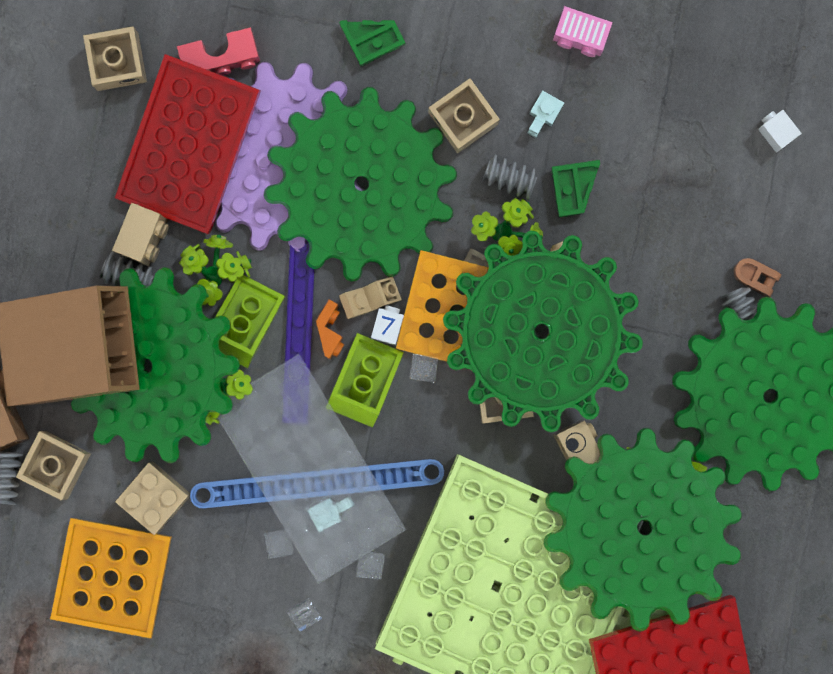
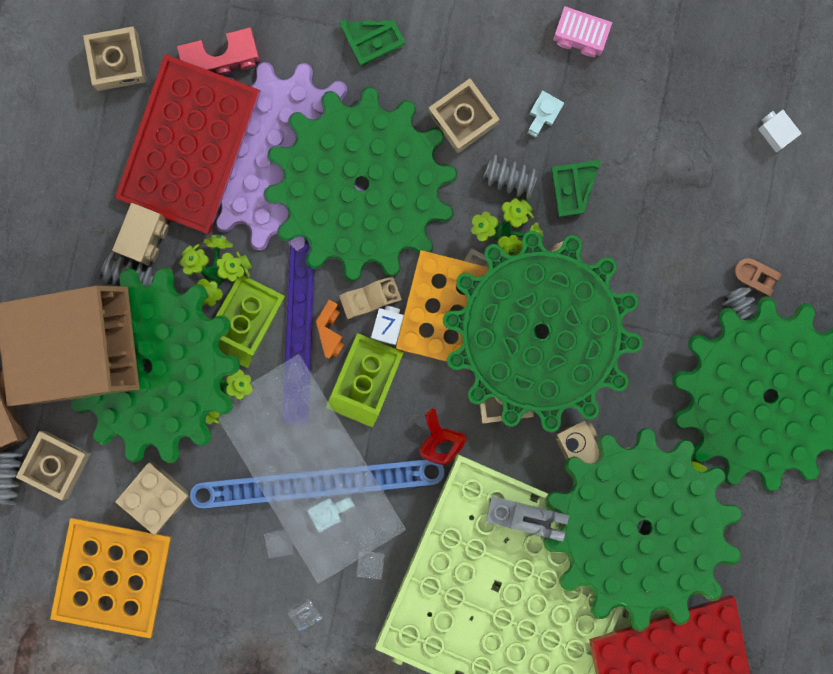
(423, 368): clear plate -> none
(438, 436): none -> red piece
(526, 518): none -> light grey plate

